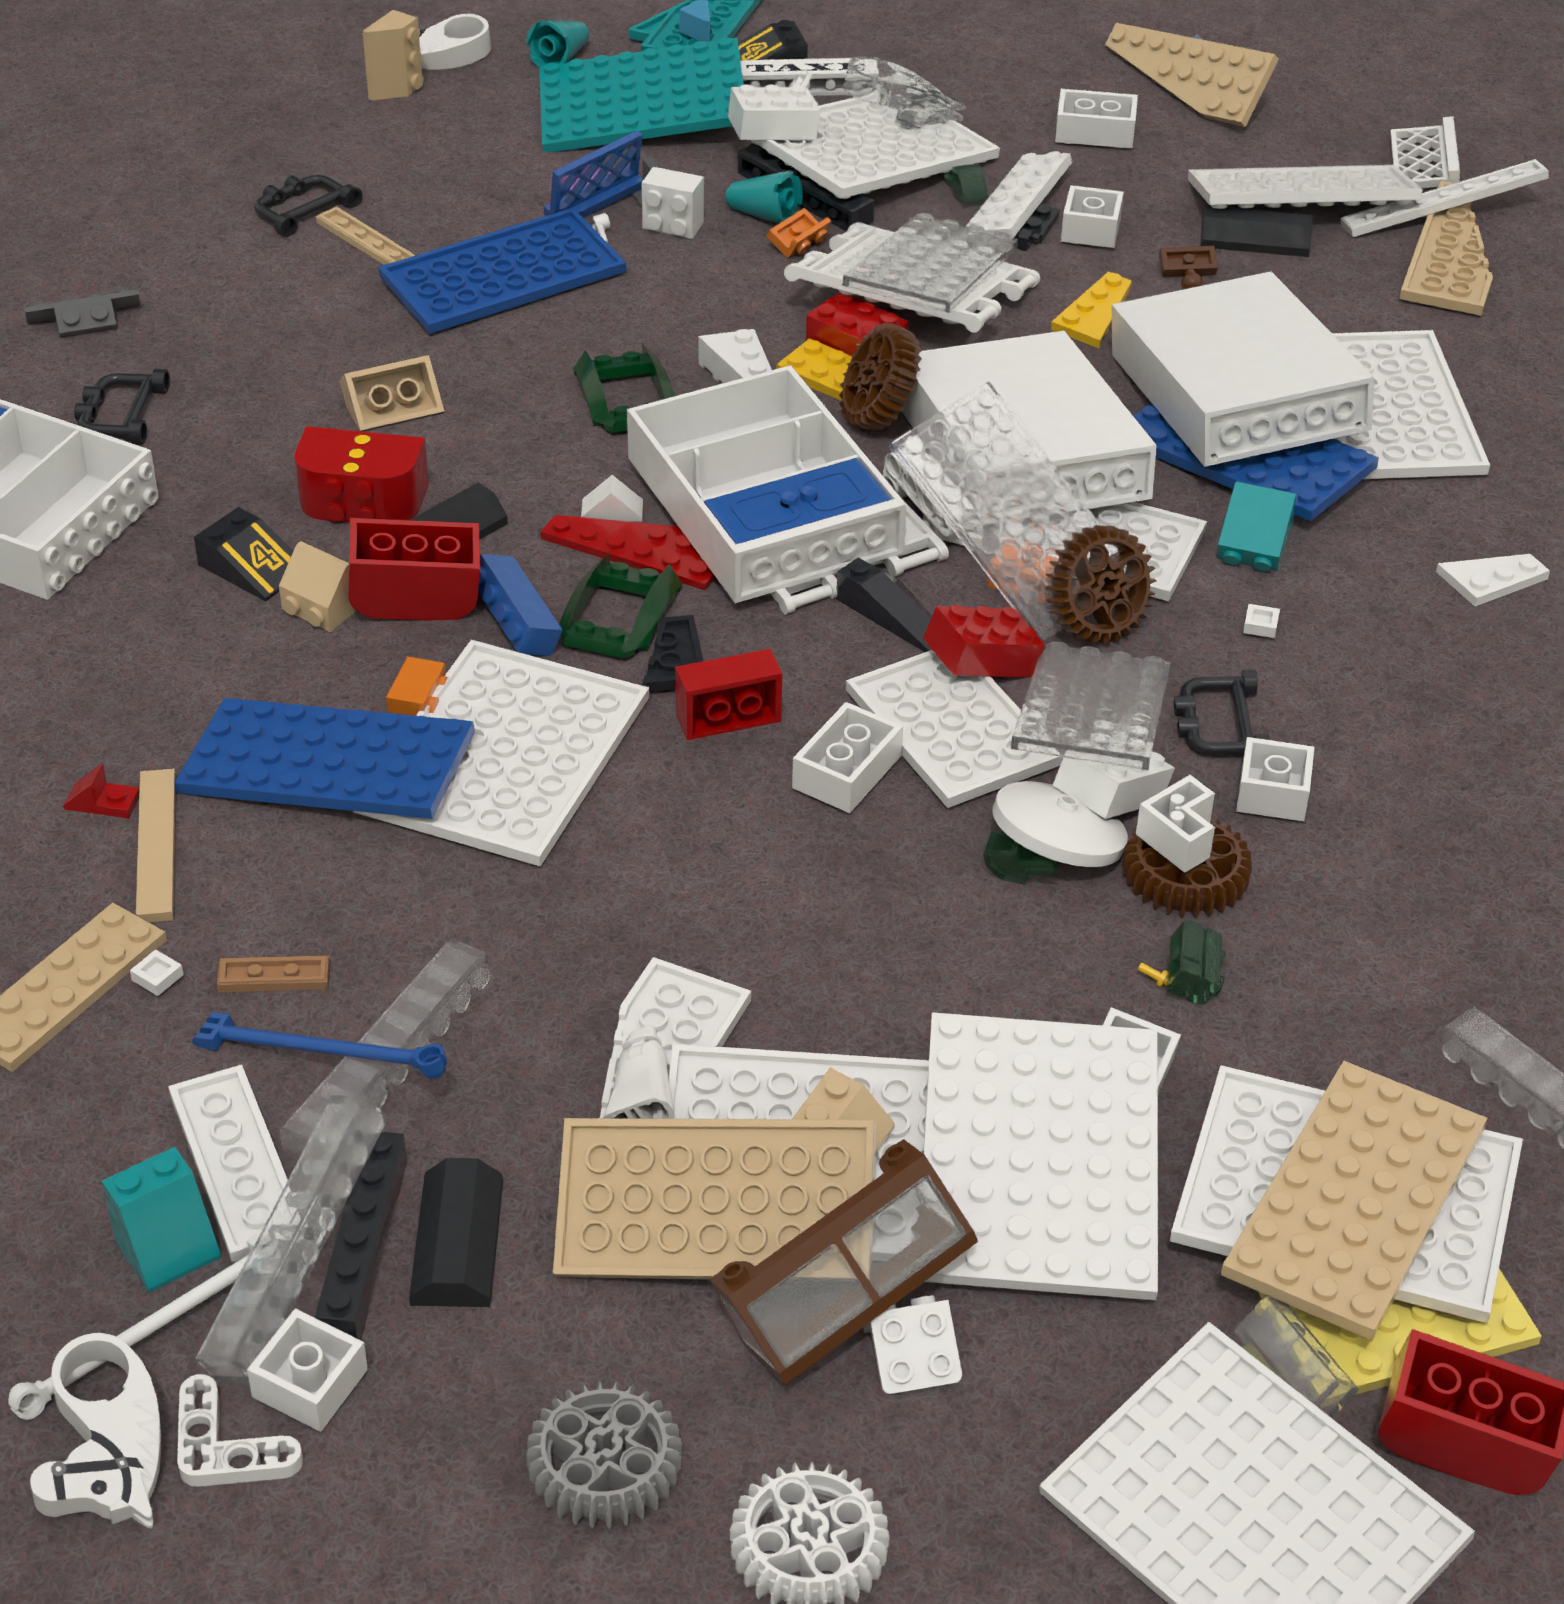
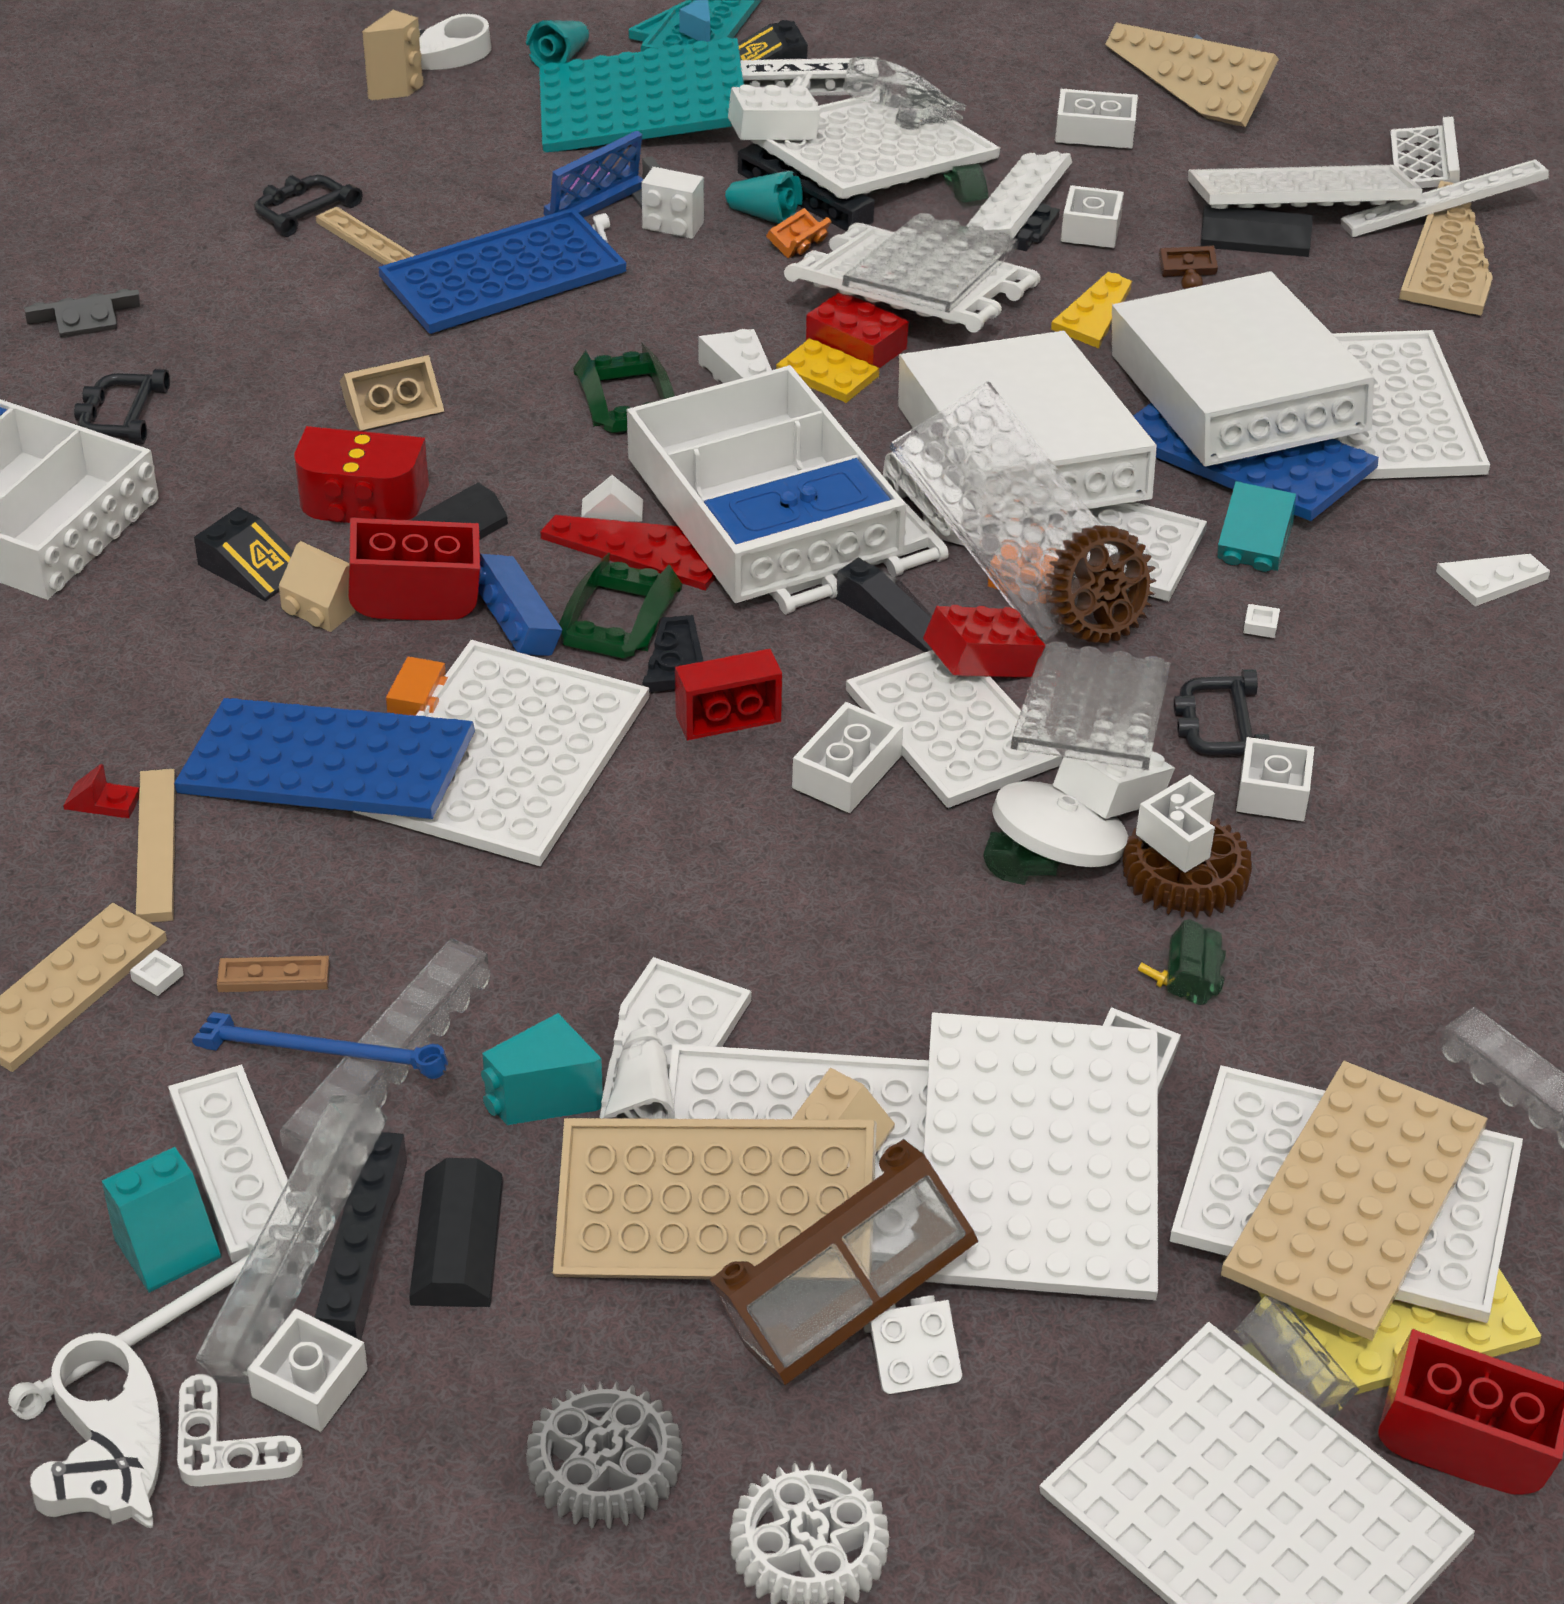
(542, 1074): none -> teal slope
(880, 377): reddish brown gear -> none

